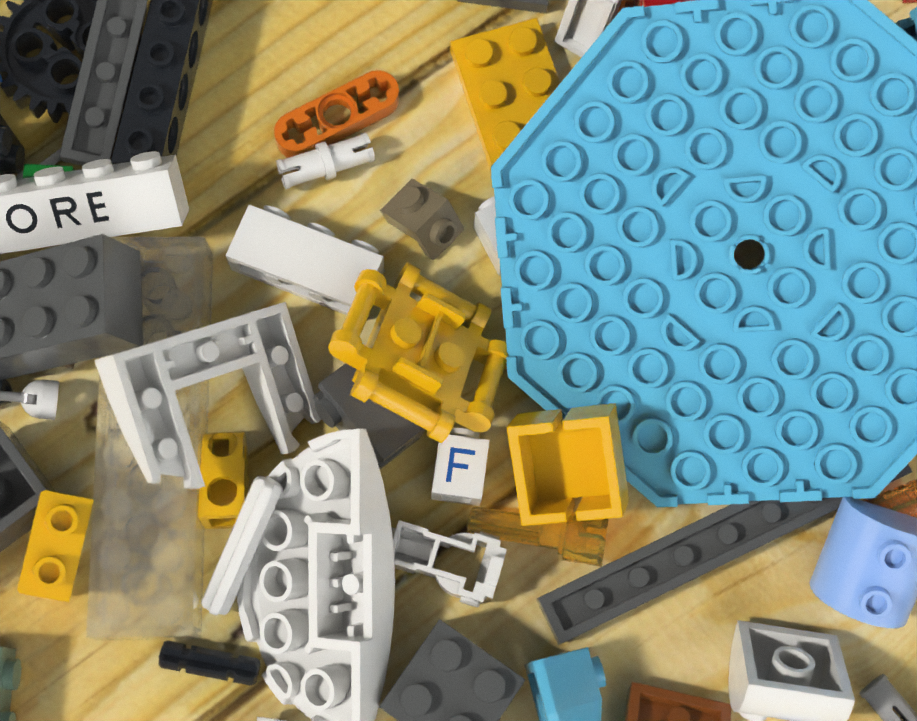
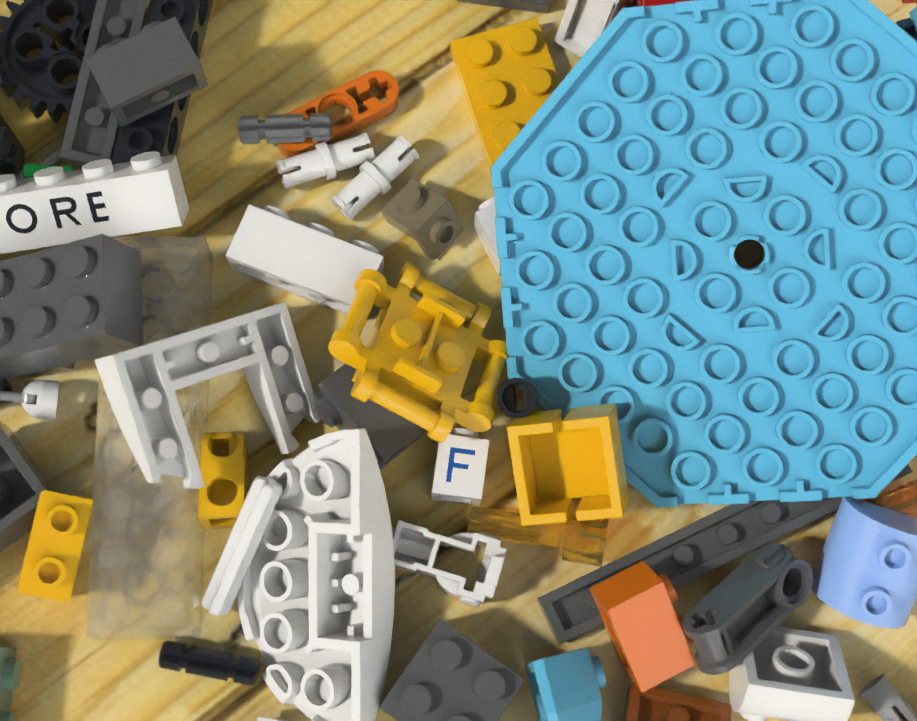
(147, 71): none -> dark grey brick
(284, 128): none -> dark grey axle
(375, 177): none -> white pin
(508, 400): none -> black hinge
(644, 625): none -> orange piece
(747, 607): none -> dark grey piece

